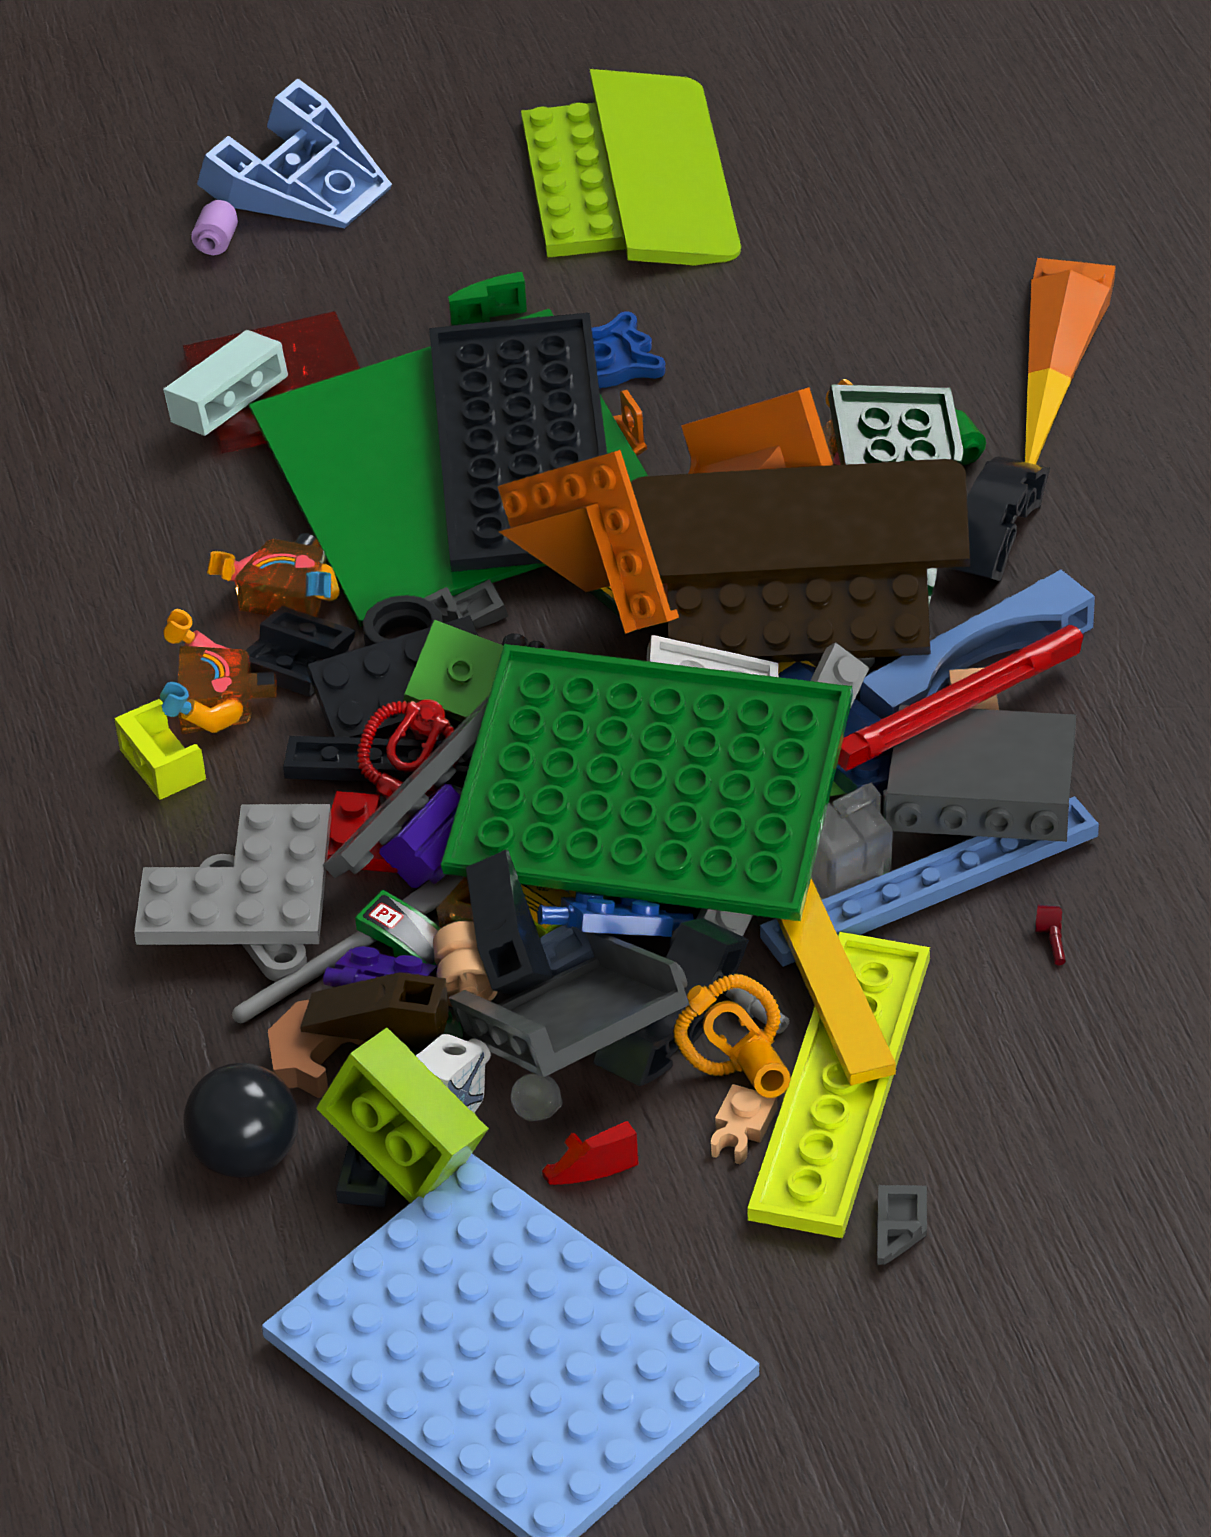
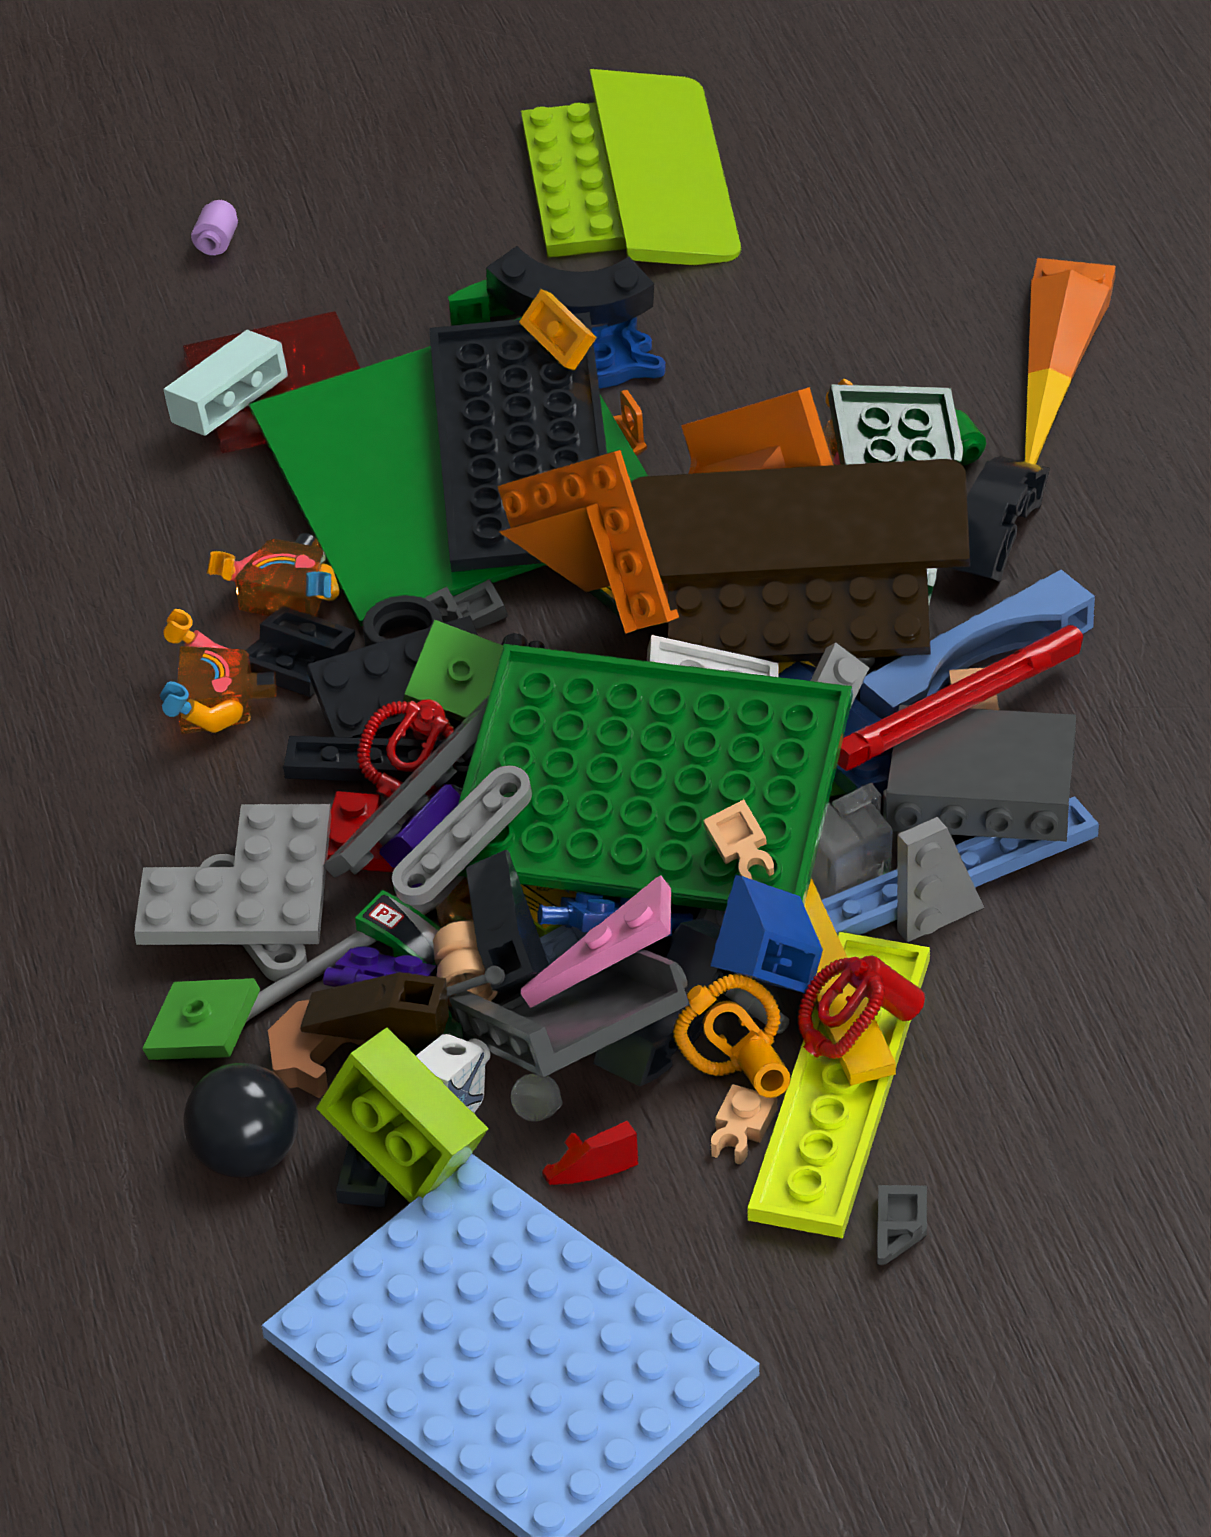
(157, 752): neon yellow panel -> none
(201, 1019): none -> bright green plate
(312, 177): medium blue wedge -> none
(461, 835): none -> light grey plate
(493, 975): none -> dark grey hinge
(557, 329): none -> light orange plate
(607, 293): none -> black brick
(623, 933): none -> bright pink wing
(738, 837): none -> light nougat plate
(767, 937): none -> blue slope
(872, 980): none -> red piece
(931, 881): none -> light grey wing
(1050, 921): dark red hand -> none

